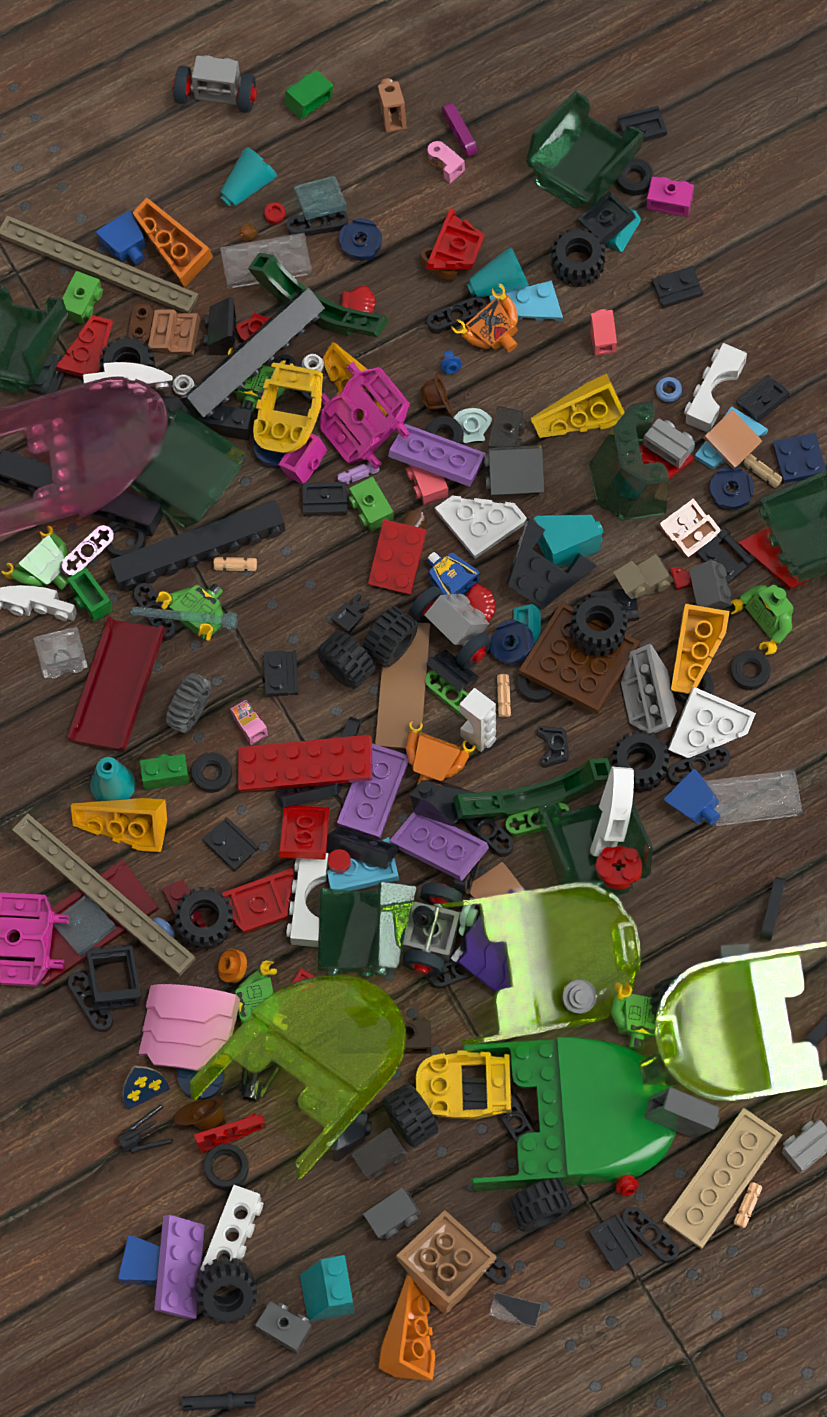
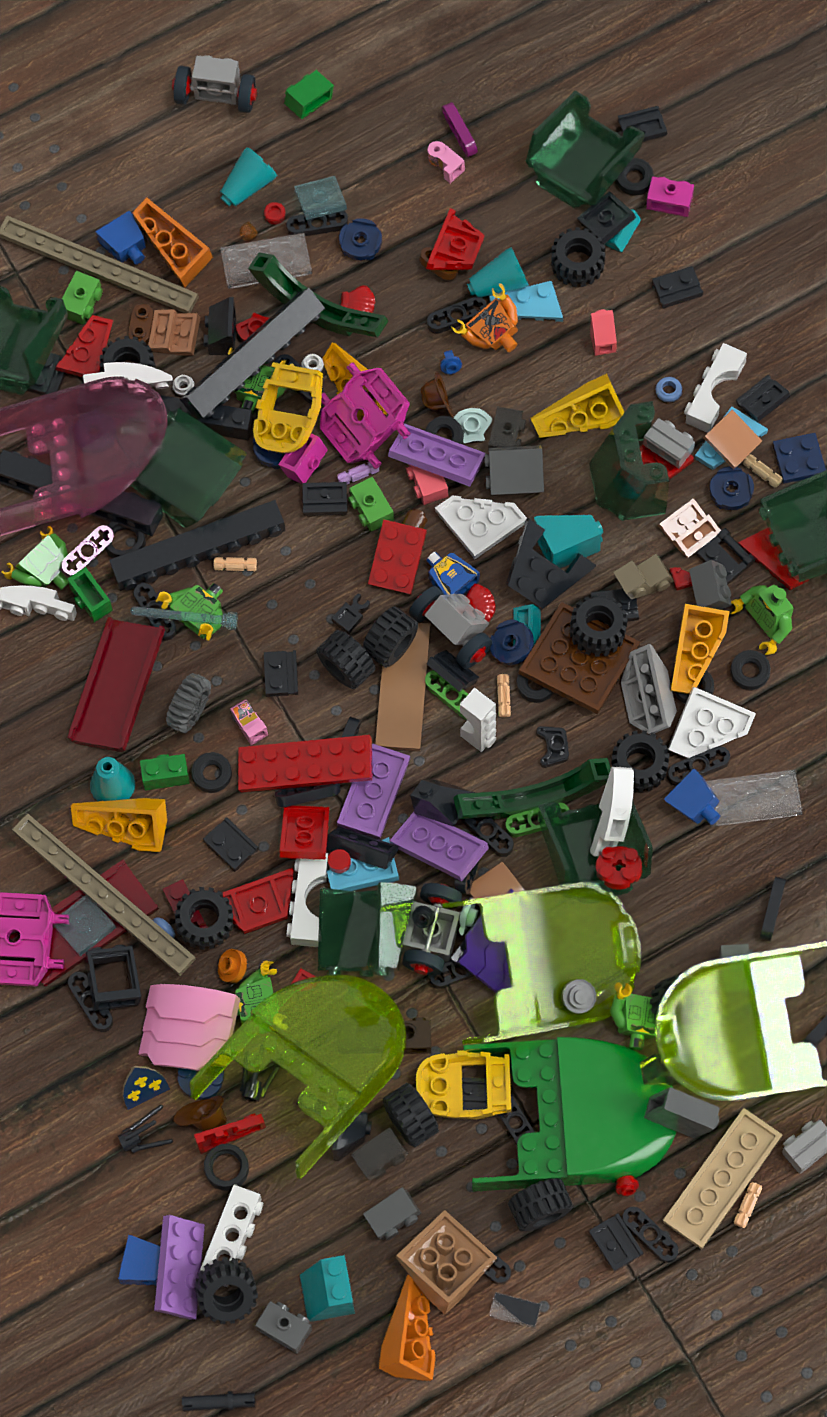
(60, 652): clear slope -> none
(391, 96): nougat torso -> none
(434, 756): orange torso -> none

